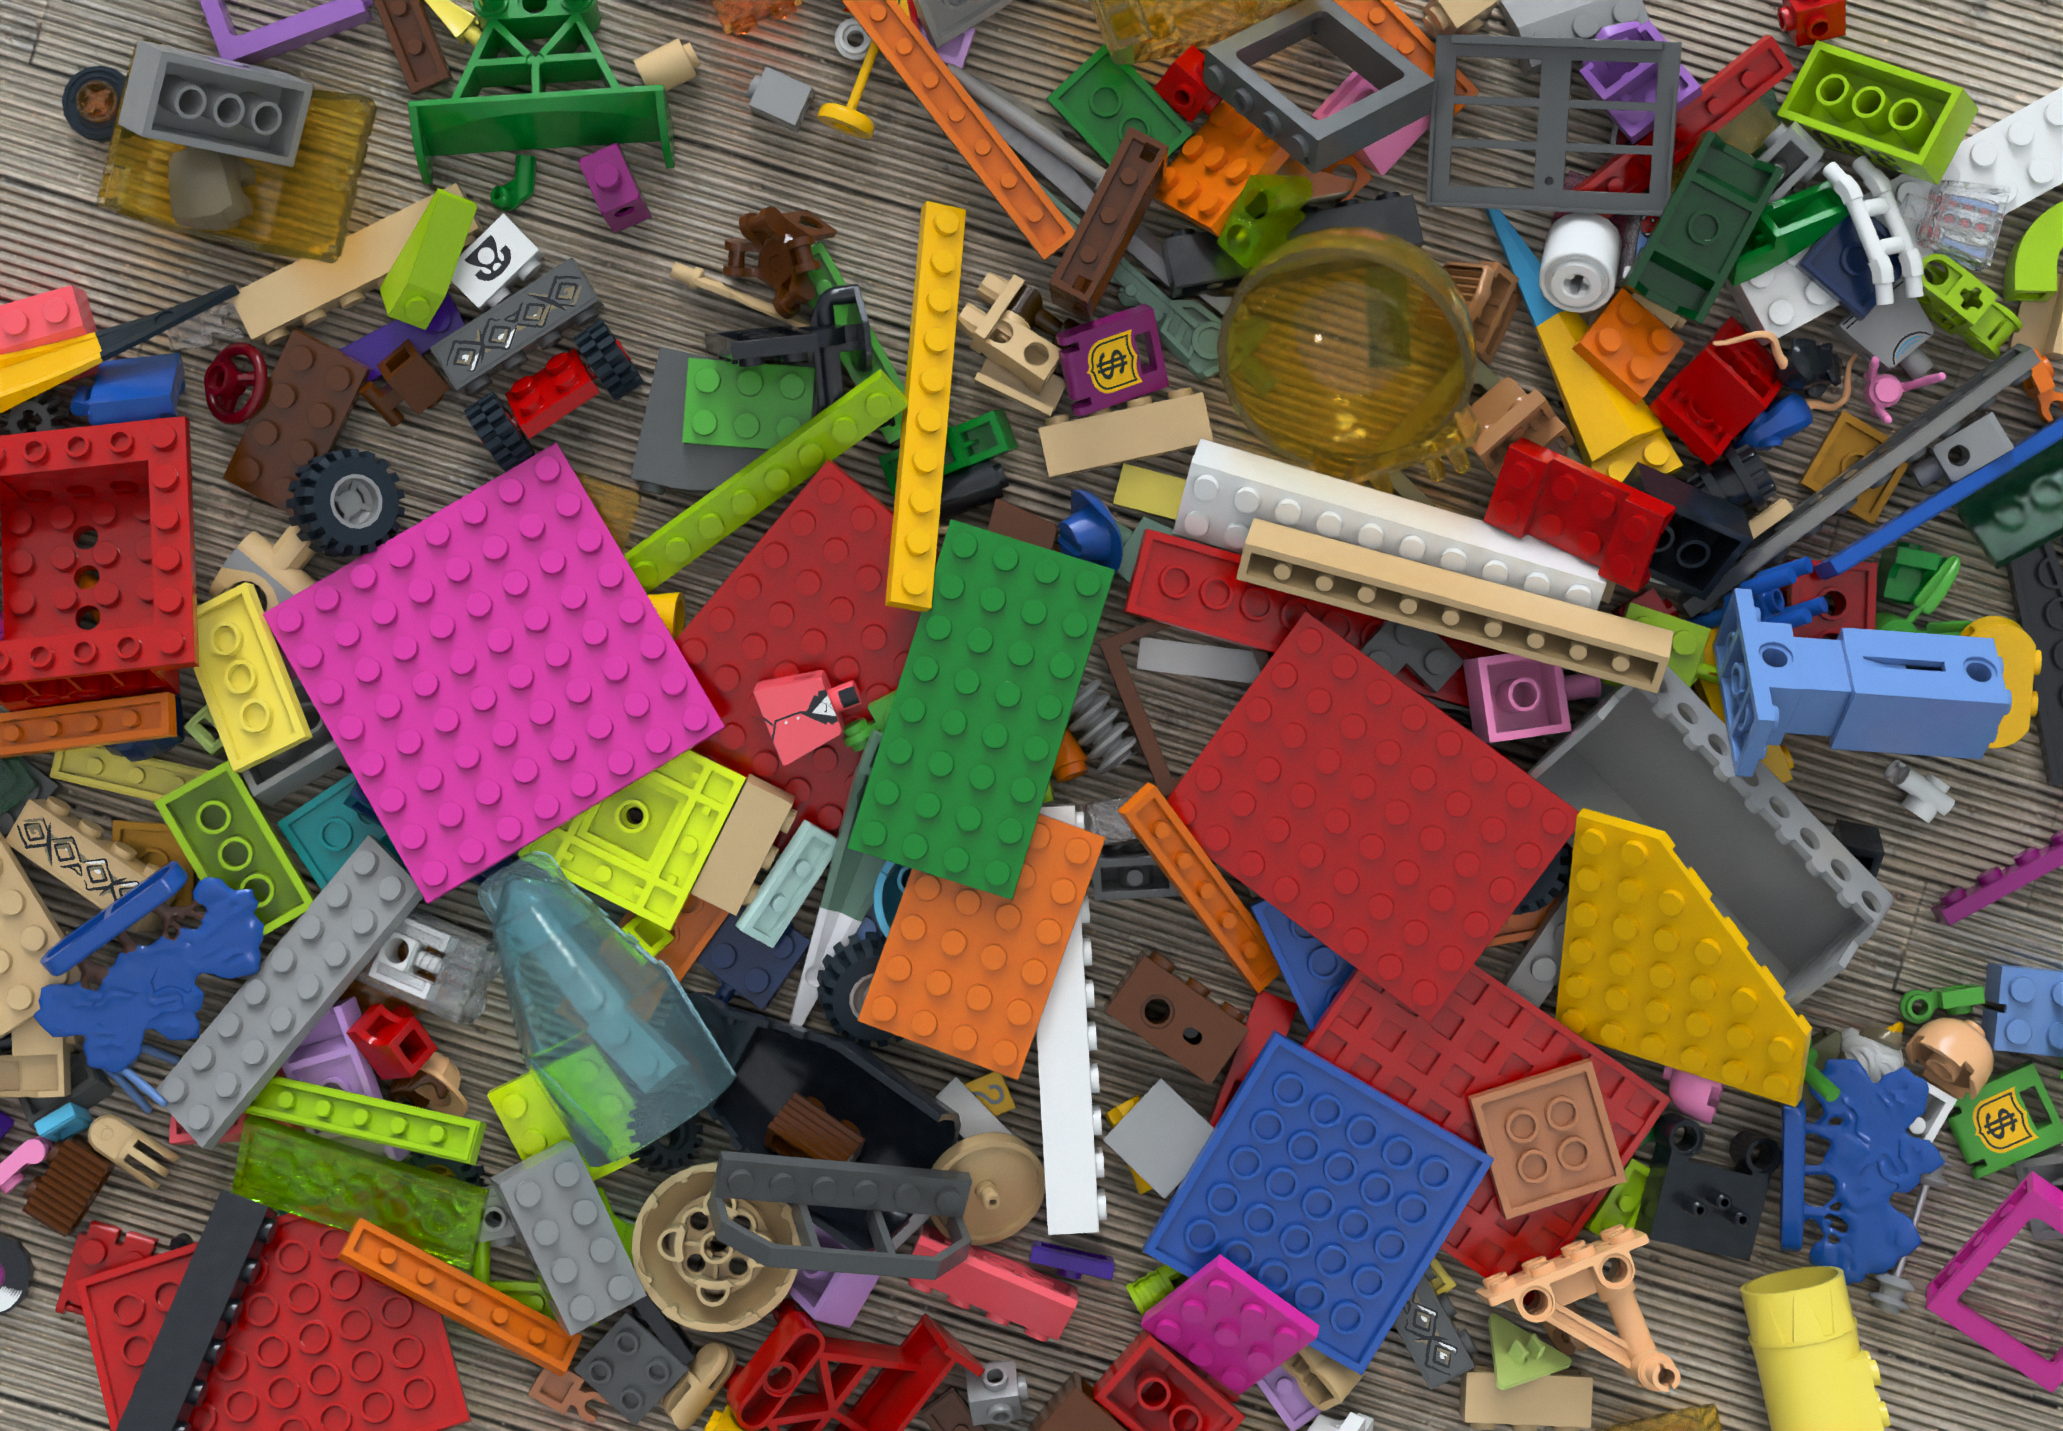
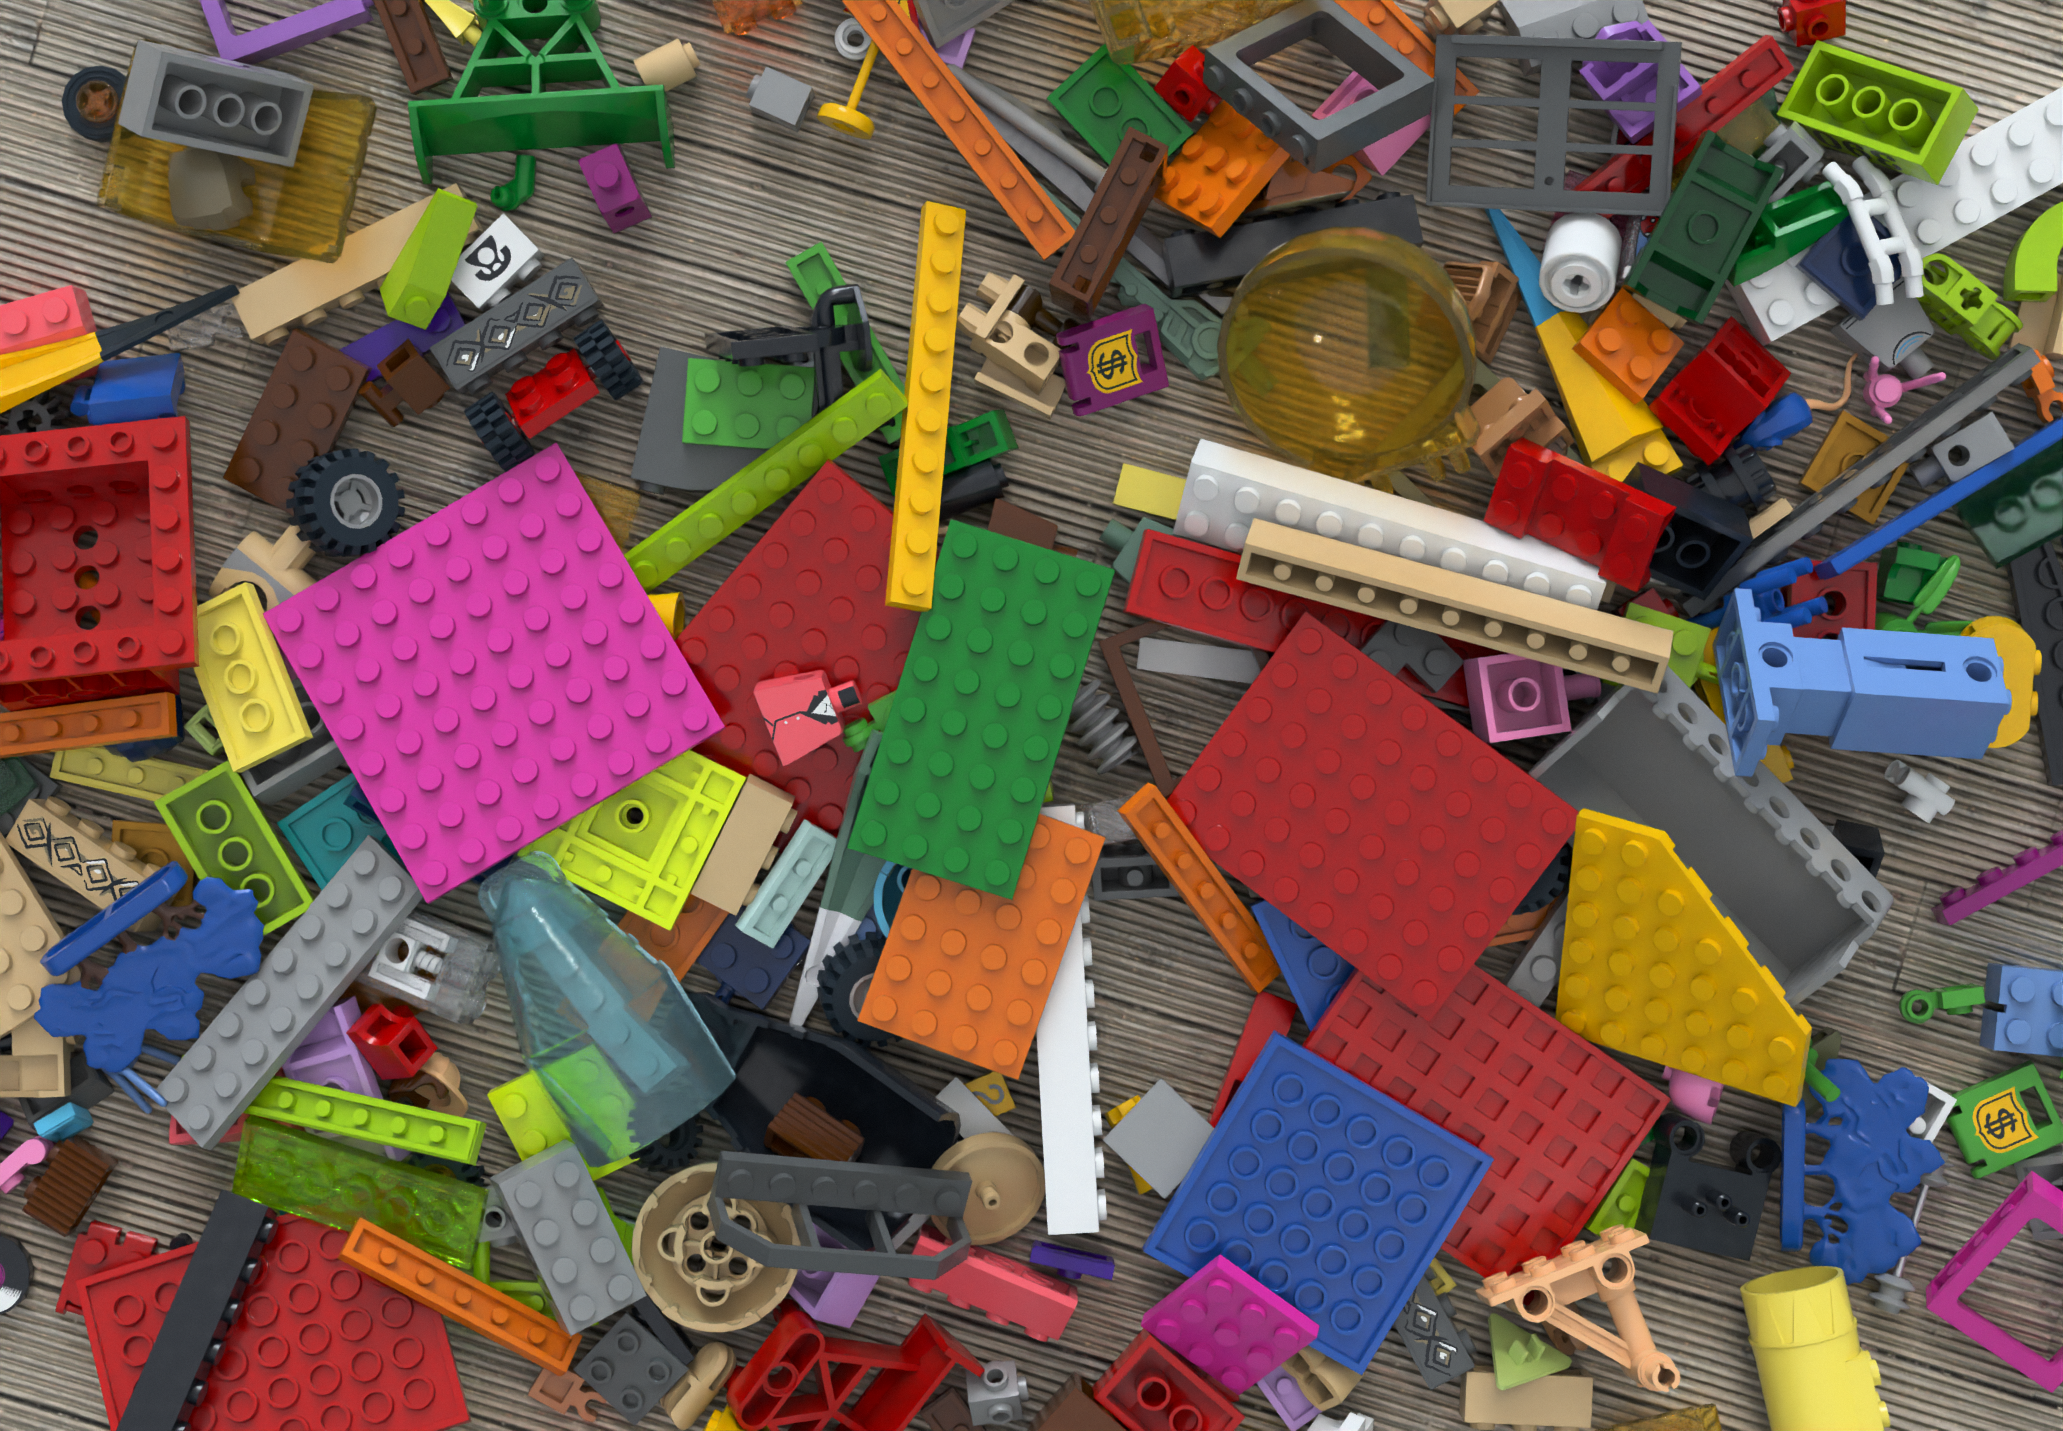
(120, 1141): tan arm -> none
(228, 383): dark red piece -> none
(650, 935): neon yellow brick -> none
(695, 278): tan sword -> none
(782, 259): reddish brown piece -> none
(1070, 759): orange cone -> none
(1091, 531): blue hat -> none
(1124, 435): tan brick -> none
(1154, 1287): lime hinge -> none
(1193, 1027): reddish brown piece -> none
(1257, 195): clear neon green piece -> none
(1547, 1138): nougat plate -> none
(1801, 367): black animal -> none
(1874, 1048): white hair -> none
(1954, 1055): light nougat cylinder -> none
(1959, 220): clear torso -> none

